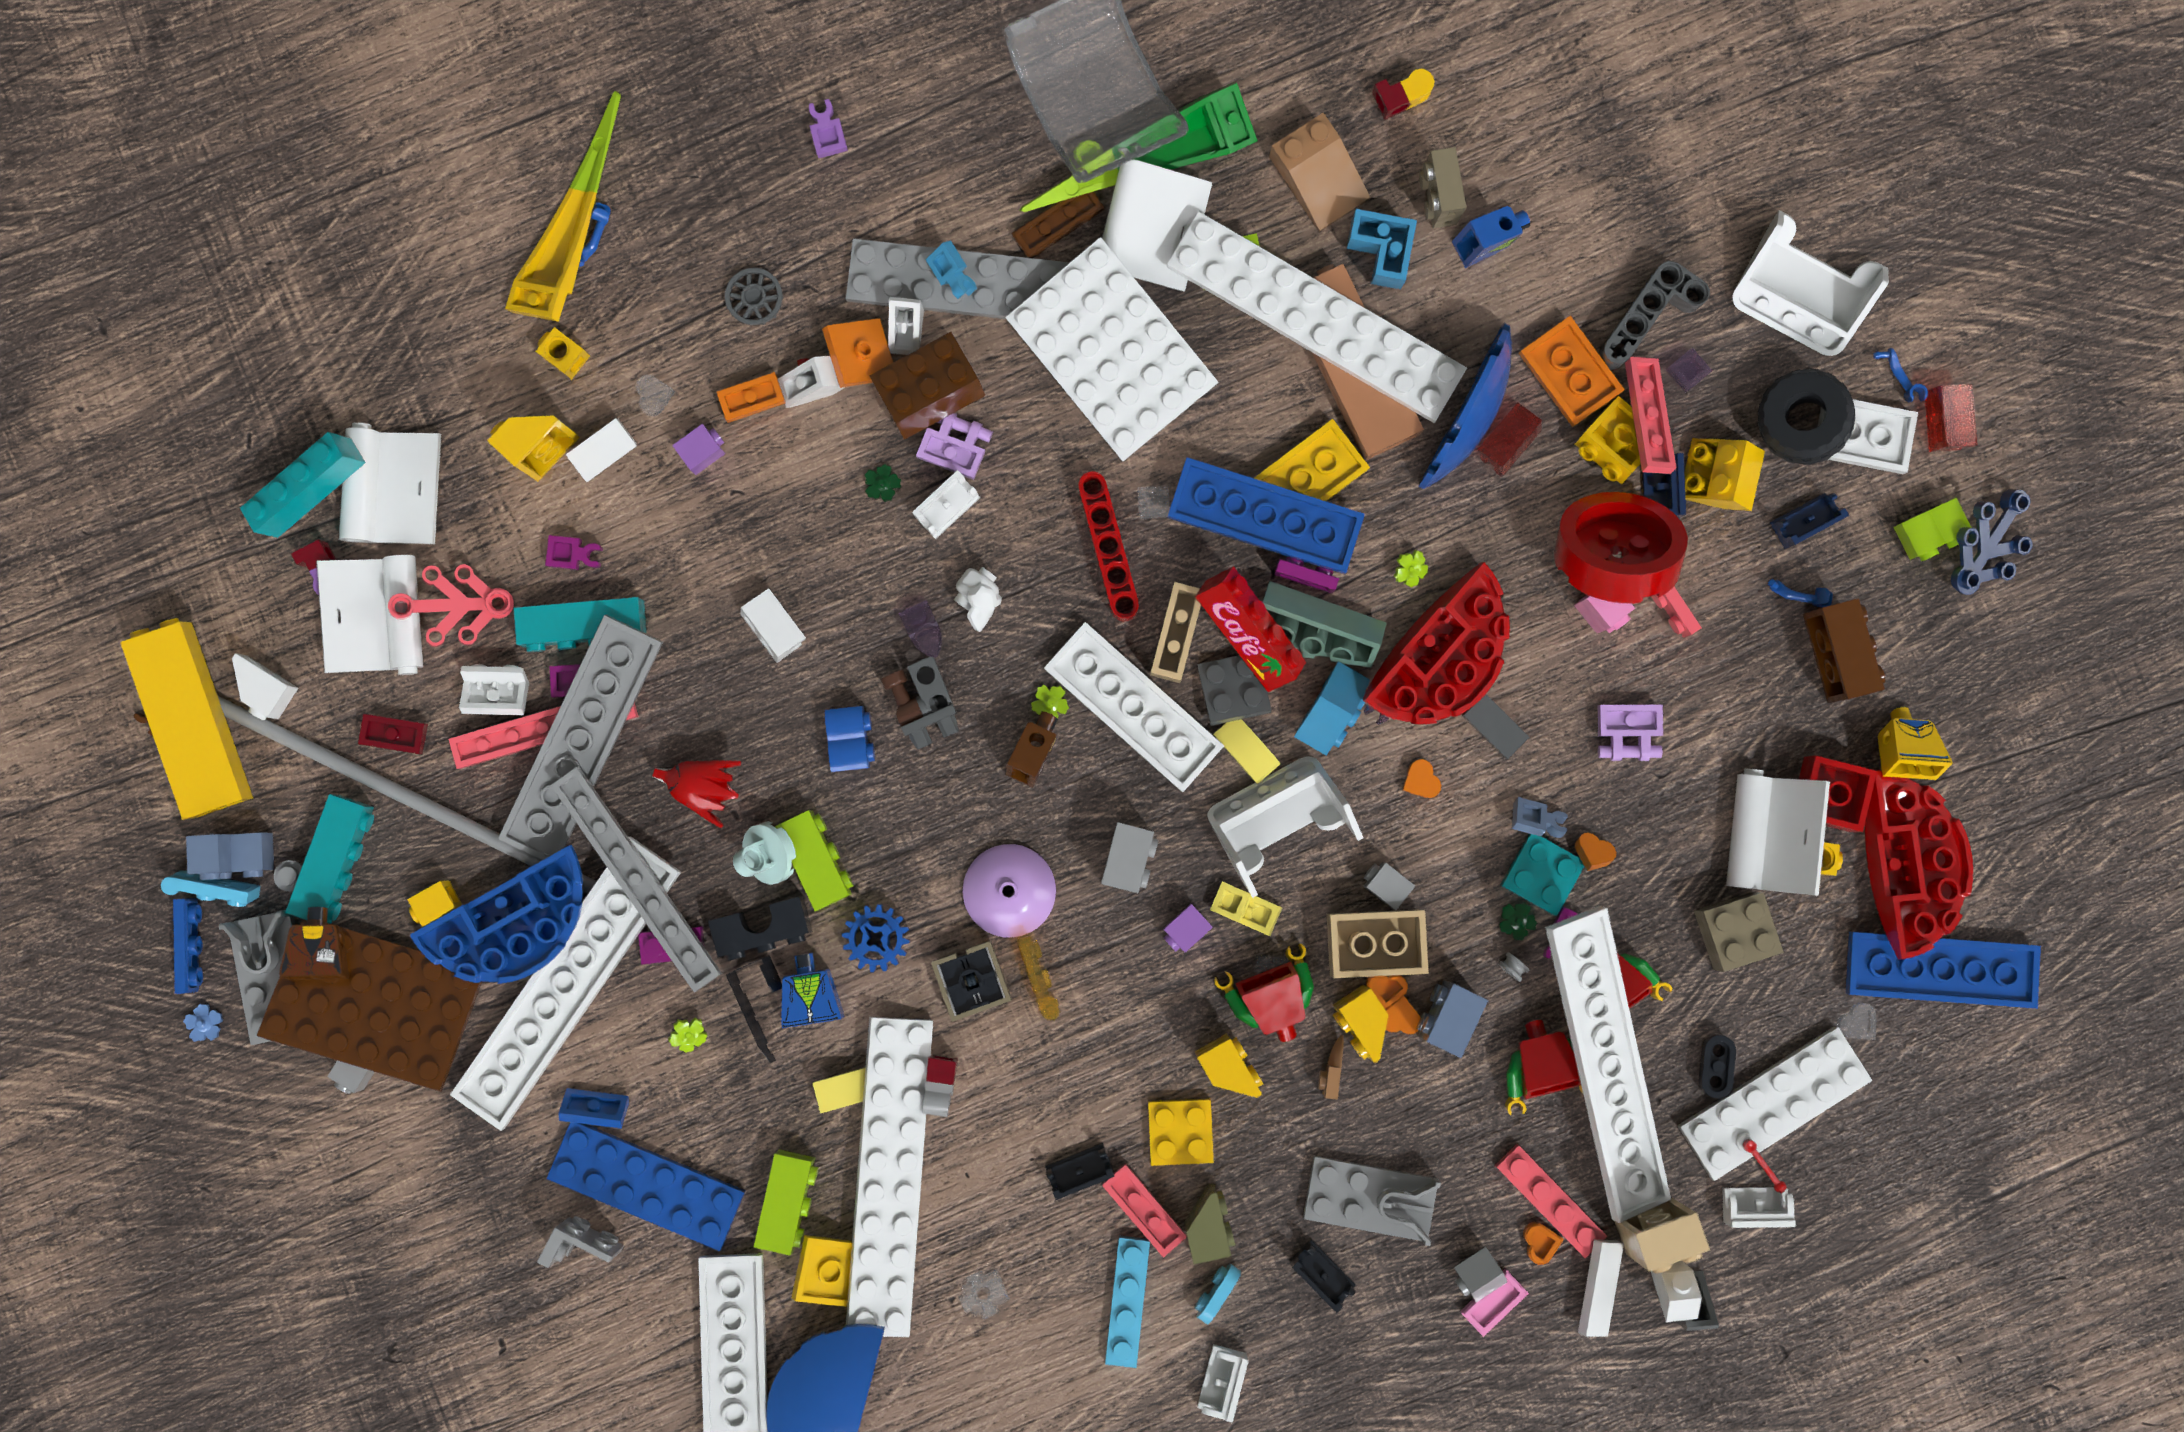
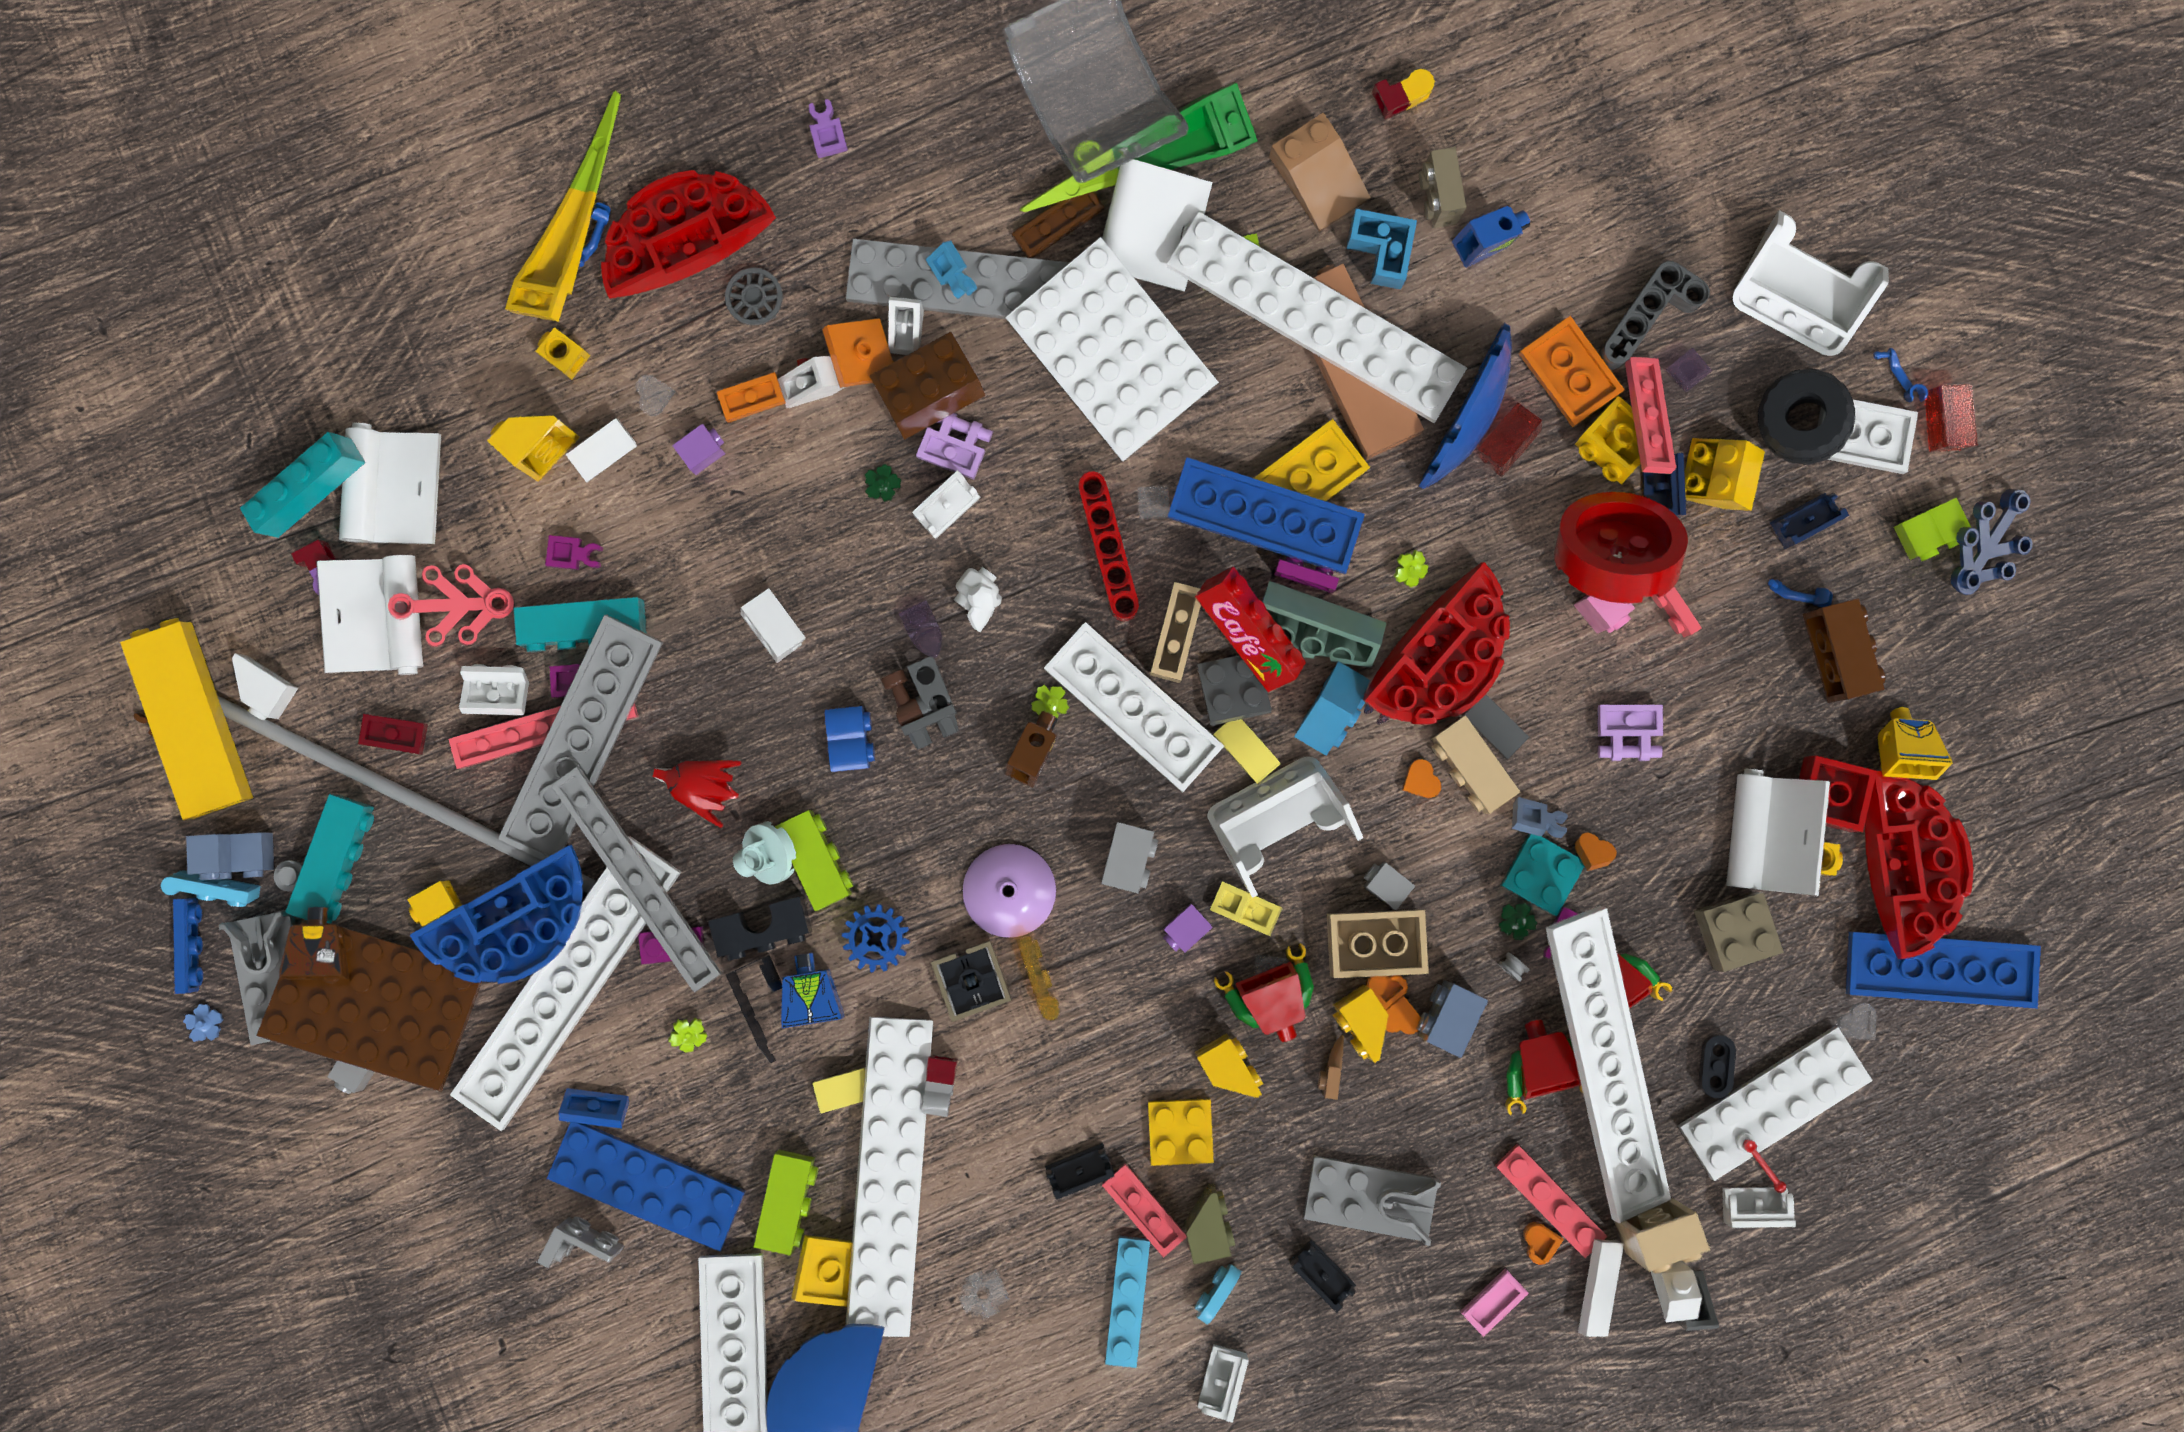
(680, 230): none -> red brick
(1474, 766): none -> tan brick
(1479, 1275): light grey brick -> none

